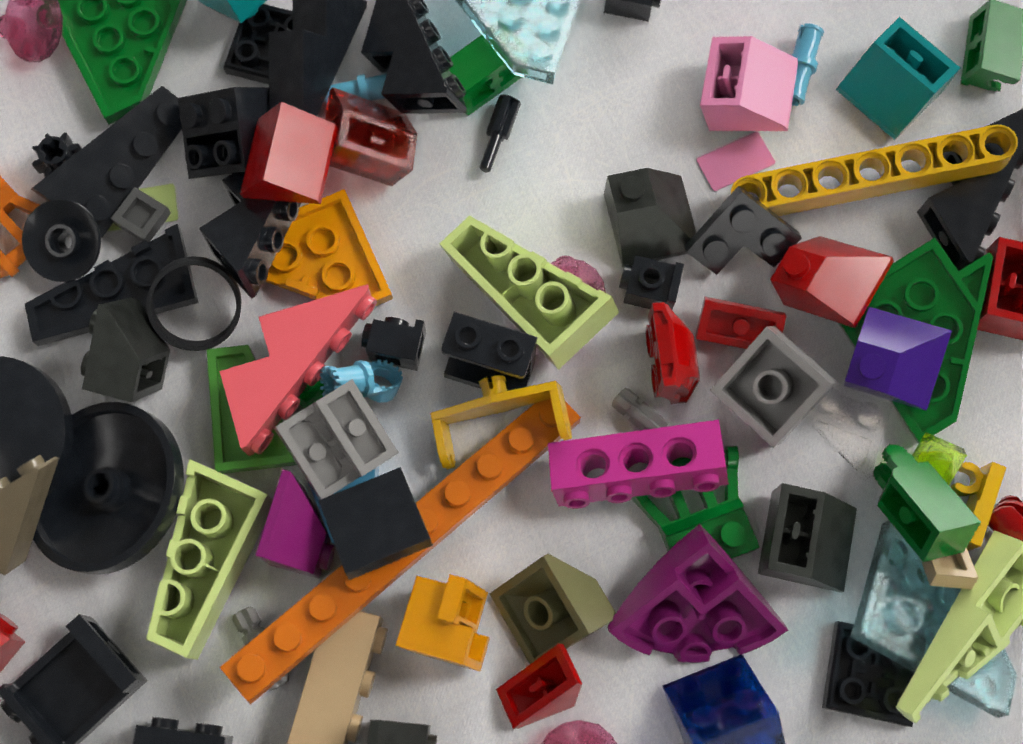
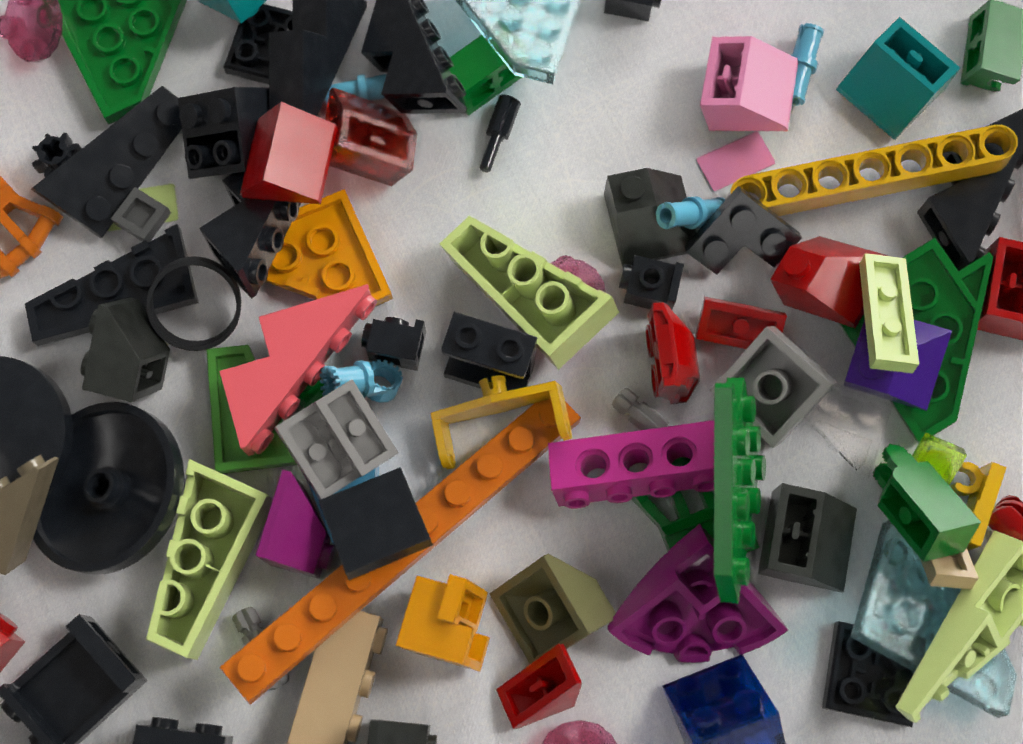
(45, 240): black dish -> none
(690, 213): none -> medium azure pin
(735, 485): none -> green wing
(888, 313): none -> yellowish green plate

